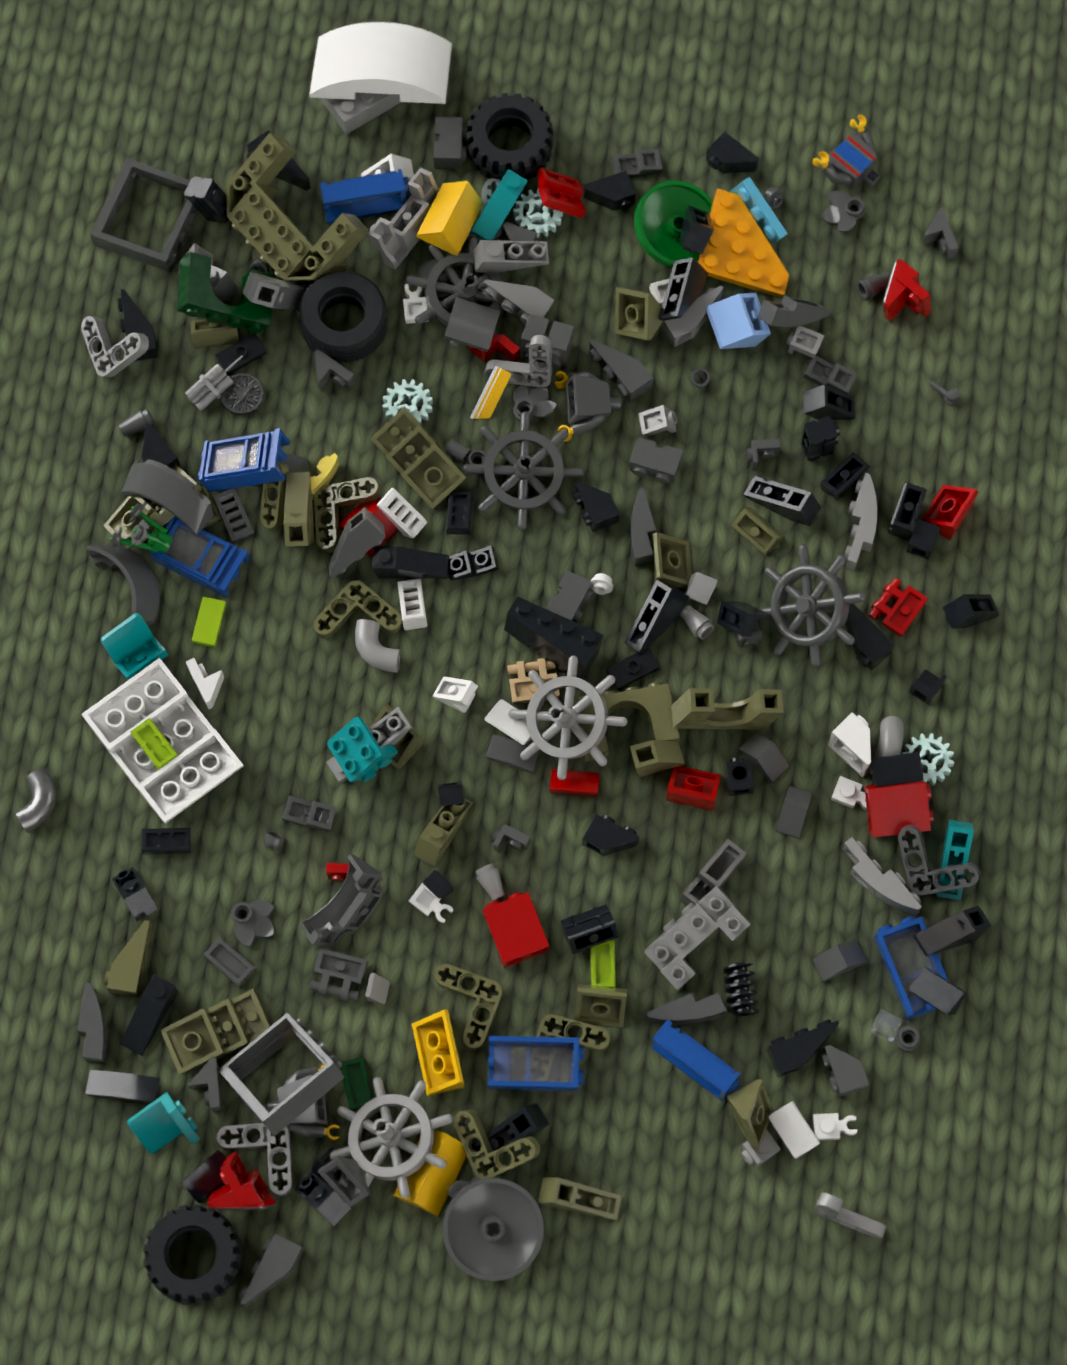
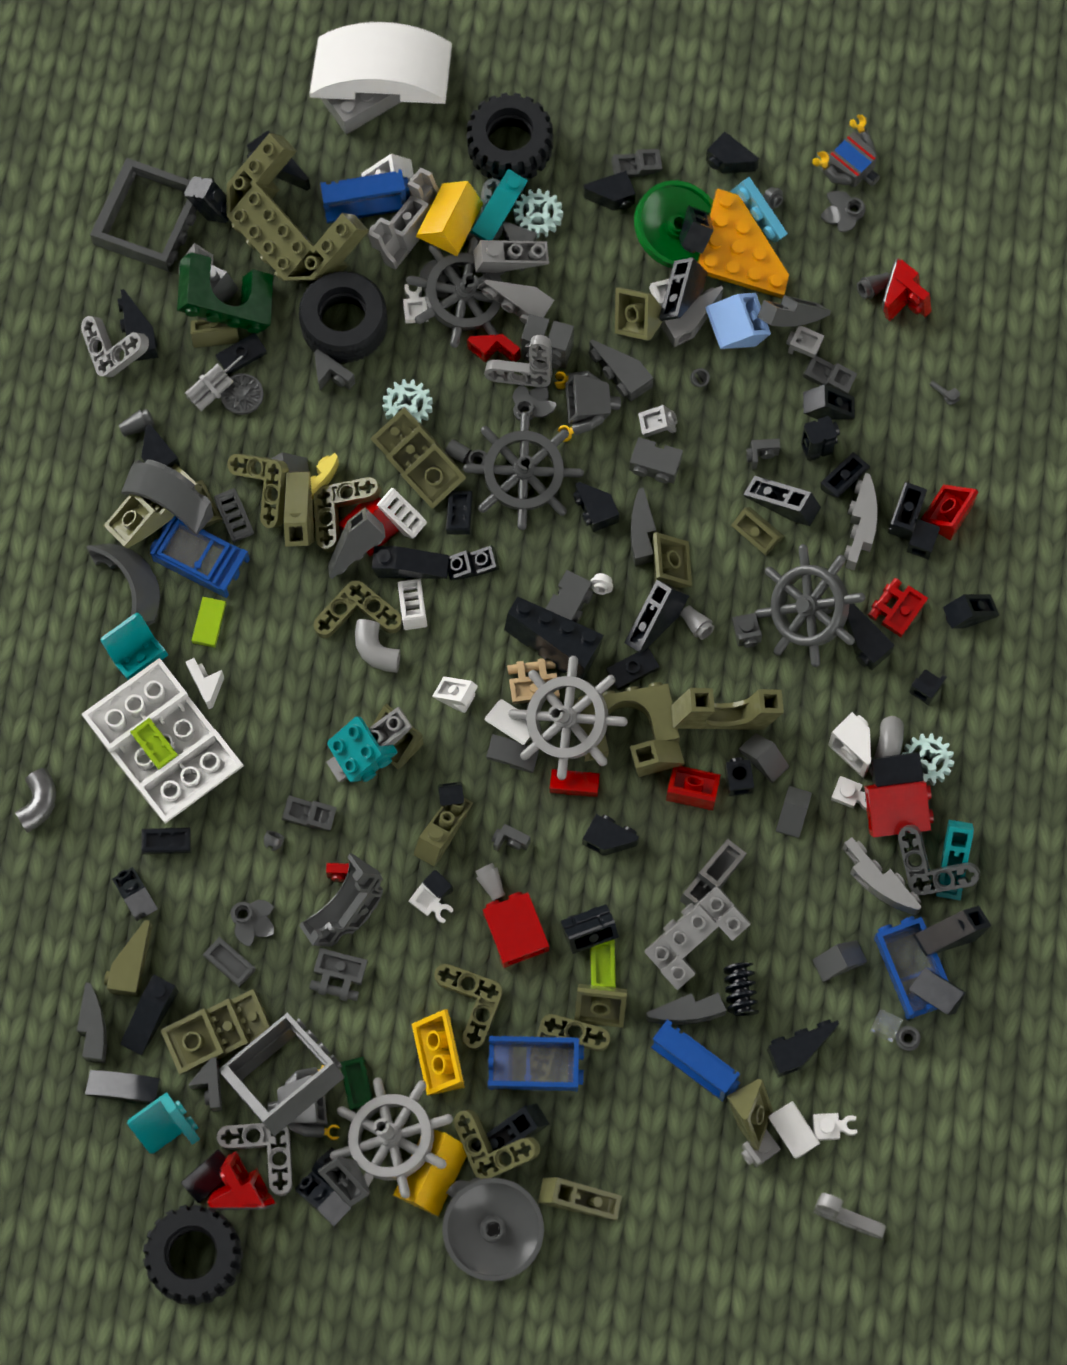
(158, 539): plant -> none
(243, 461): blue door -> none
(260, 266): dark grey hinge -> none
(273, 292): dark grey slope -> none
(277, 1264): dark grey slope -> none
(377, 989): light grey slope -> none
(449, 142): dark grey brick -> none
(471, 324): dark grey slope -> none
(491, 394): yellow sticker -> none
(560, 192): red slope -> none
(700, 588): light grey slope -> none
(739, 617): black panel -> none
(845, 1071): dark grey slope -> none
(941, 231): dark grey slope -> none

